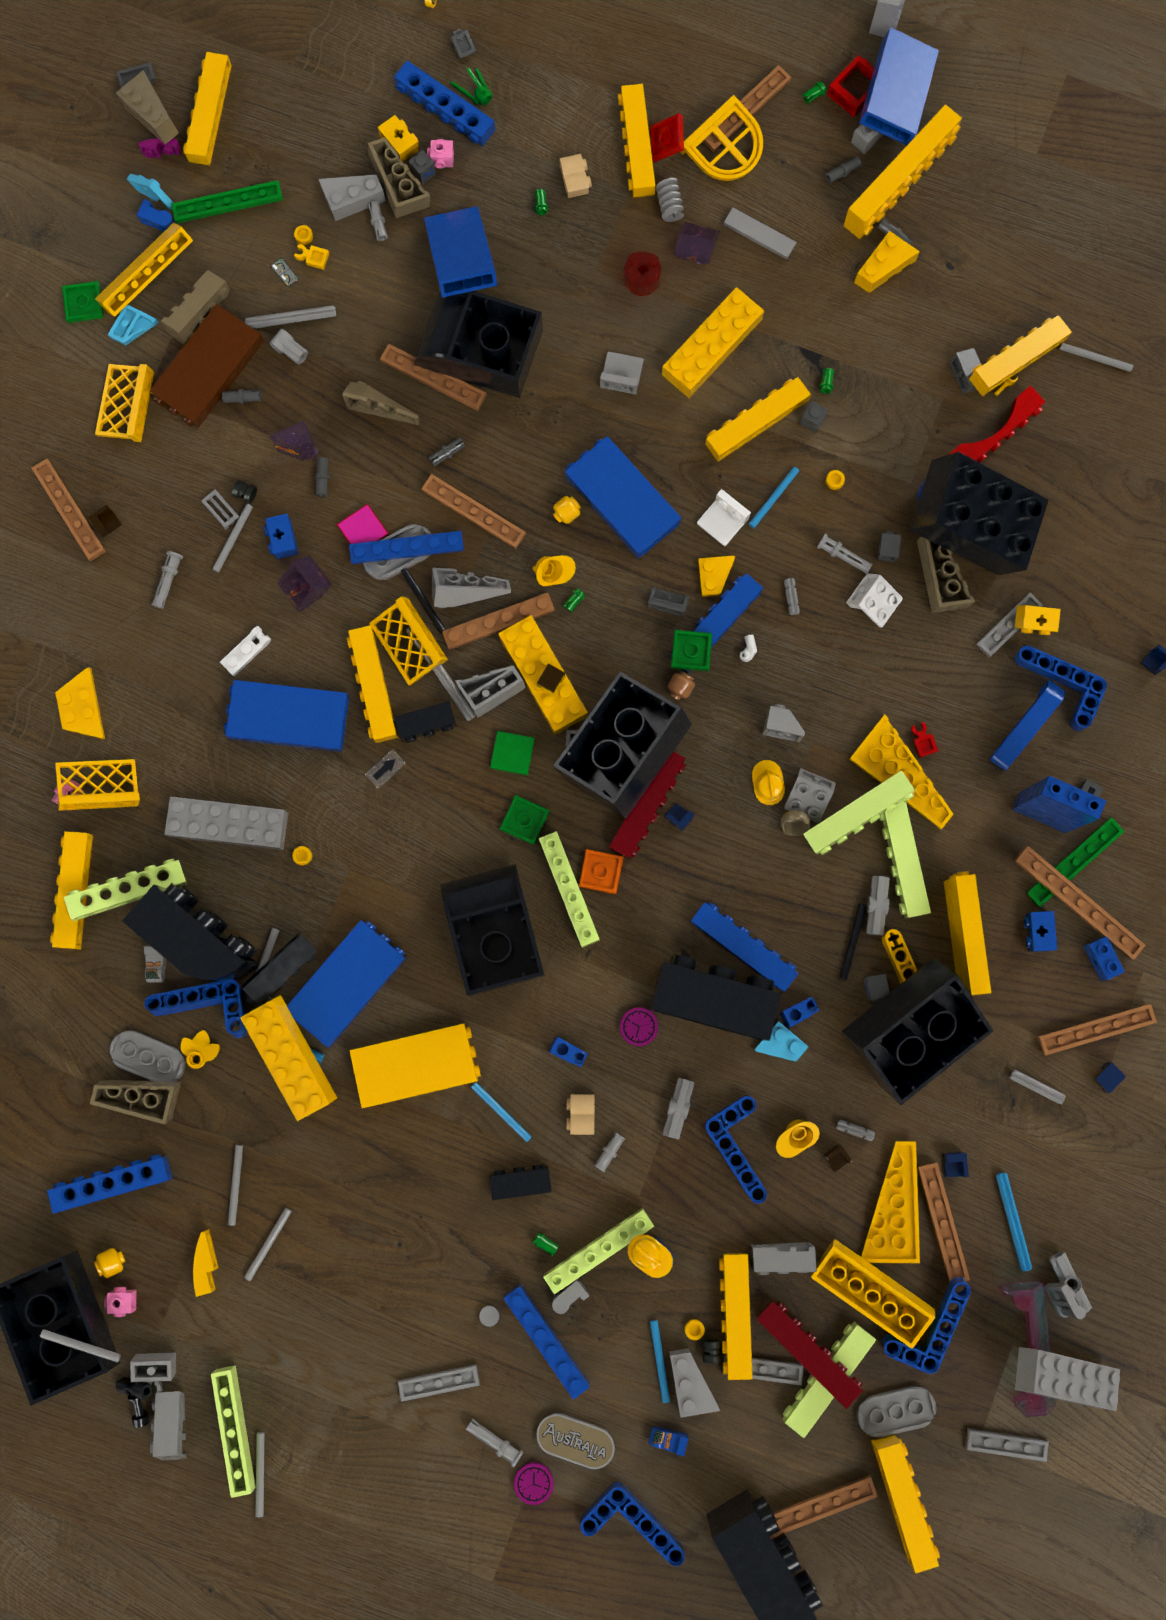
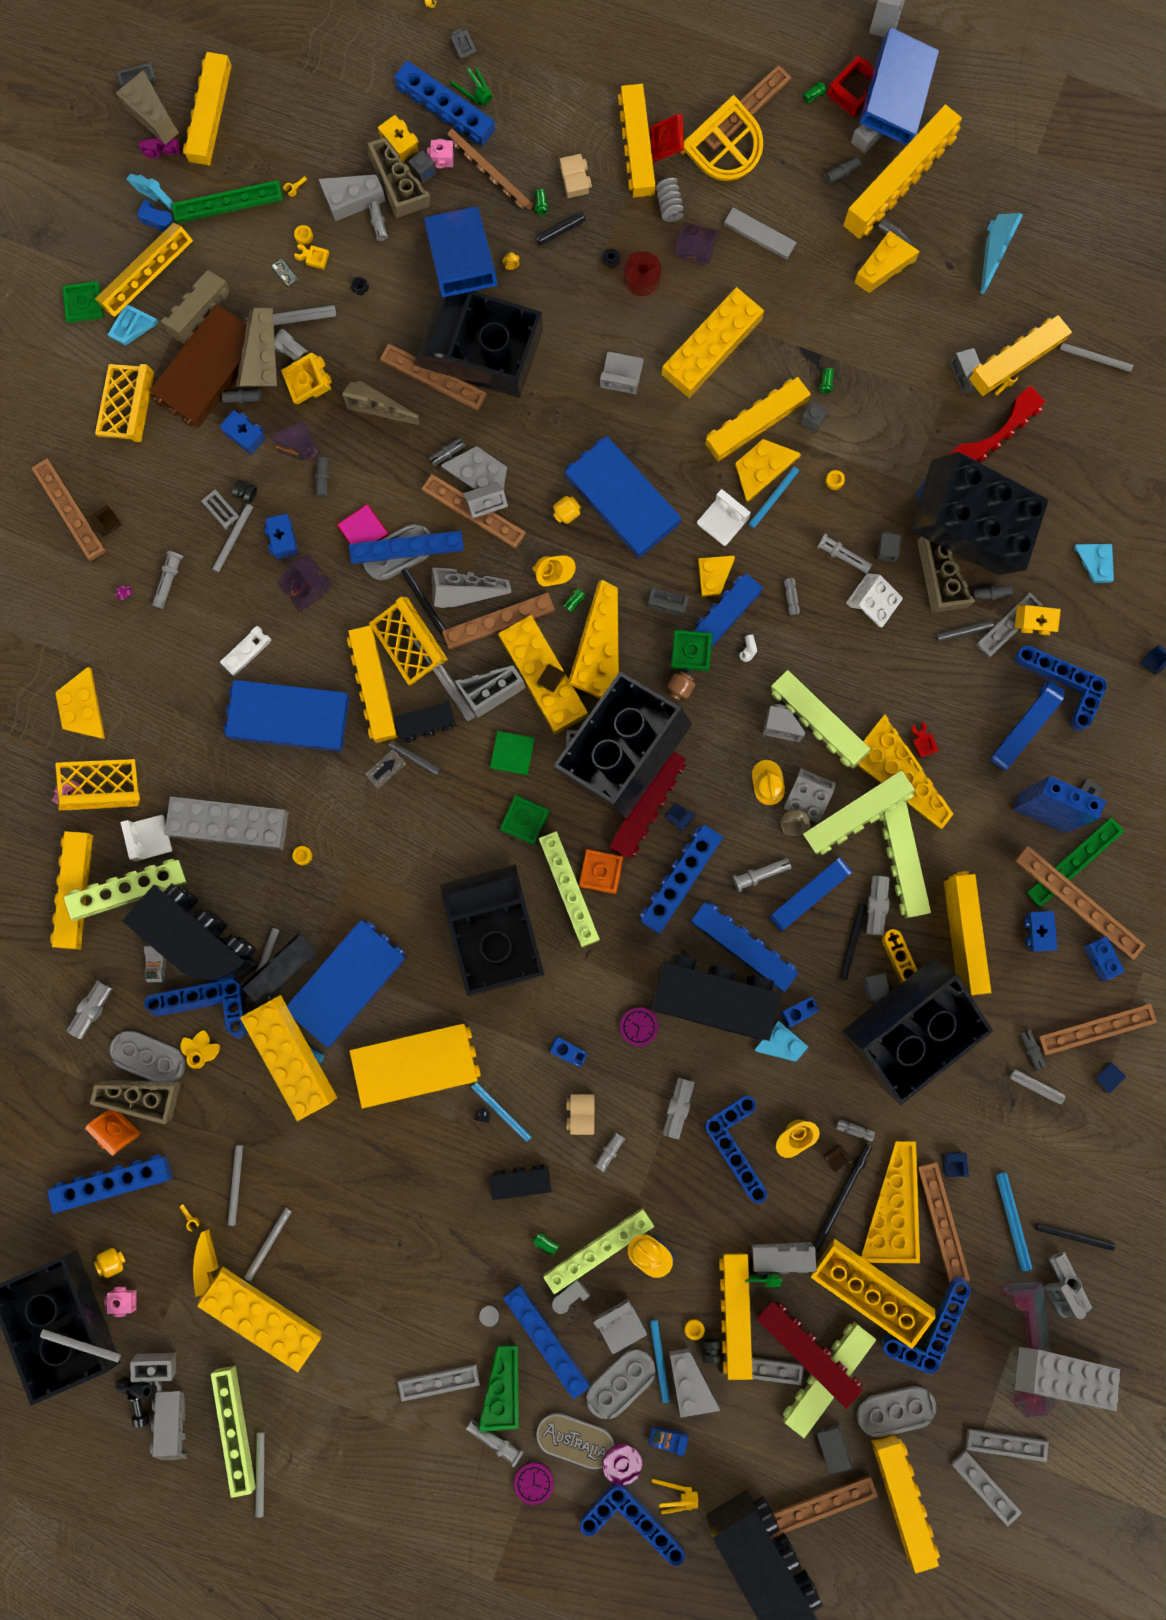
(89, 1009): none -> light grey piece
(112, 1131): none -> orange tile
(123, 592): none -> magenta plate
(146, 838): none -> white bracket
(189, 1218): none -> yellow hand
(248, 441): none -> blue brick
(258, 352): none -> dark tan wedge
(260, 1319): none -> yellow brick
(287, 186): none -> yellow hand
(306, 378): none -> yellow plate
(359, 281): none -> black plate
(414, 757): none -> dark grey bar
(476, 469): none -> light grey wing
(482, 1115): none -> black hinge
(485, 166): none -> medium nougat plate
(485, 499): none -> light grey panel
(501, 1397): none -> green wing
(511, 261): none -> yellow plate
(560, 228): none -> black axle
(597, 654): none -> yellow wing
(611, 262): none -> black plate
(620, 1326): none -> light grey bracket
(620, 1384): none -> light grey tile
(622, 1464): none -> tile
(687, 1501): none -> yellow plant
(711, 841): none -> blue brick
(752, 877): none -> light grey pin
(763, 466): none -> yellow wing
(771, 1281): none -> green plate
(810, 894): none -> blue beam
(820, 719): none -> yellowish green brick
(834, 1448): none -> dark grey hinge
(860, 1163): none -> black bar
(965, 630): none -> dark grey bar
(986, 1488): none -> light grey tile
(992, 592): none -> dark grey pin
(996, 244): none -> medium azure wedge
(1033, 1050): none -> dark grey pin
(1075, 1236): none -> black bar
(1097, 561): none -> medium azure wing

